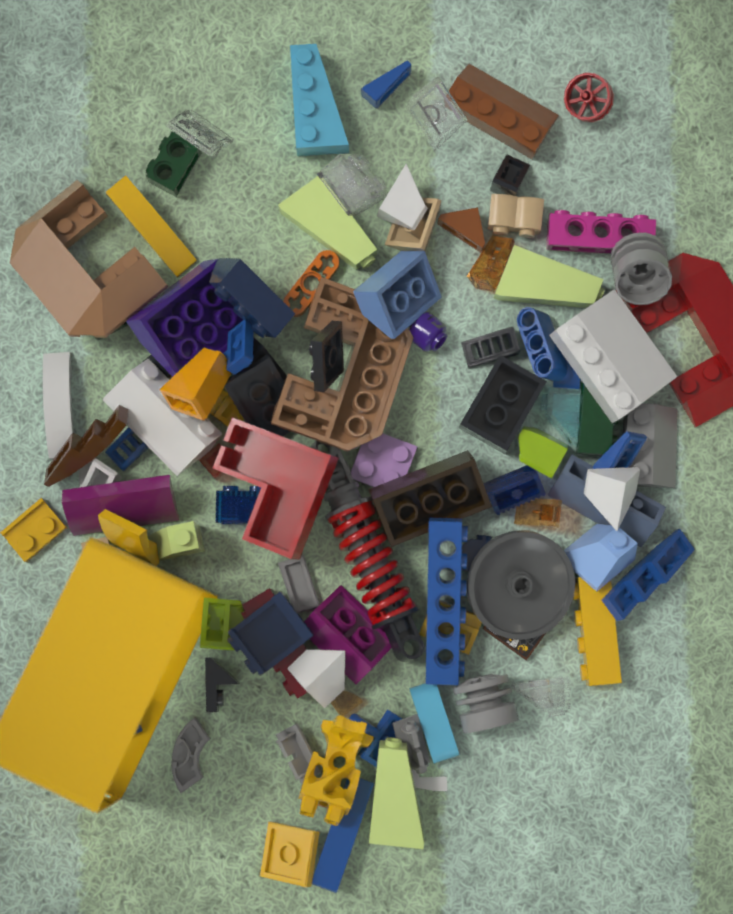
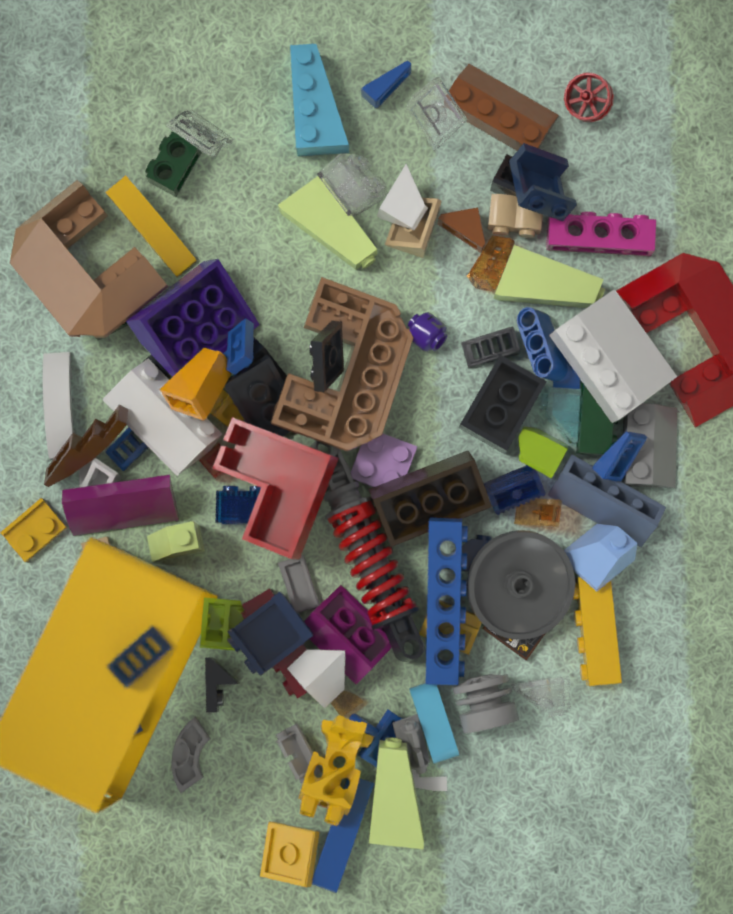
(117, 671): none -> slope
(128, 537): yellow slope -> none
(250, 297): dark blue slope -> none
(316, 263): orange beam -> none
(398, 292): medium blue slope -> none
(539, 183): none -> dark blue panel
(612, 491): white slope -> none
(641, 268): light grey wheel -> none
(648, 574): blue slope -> none

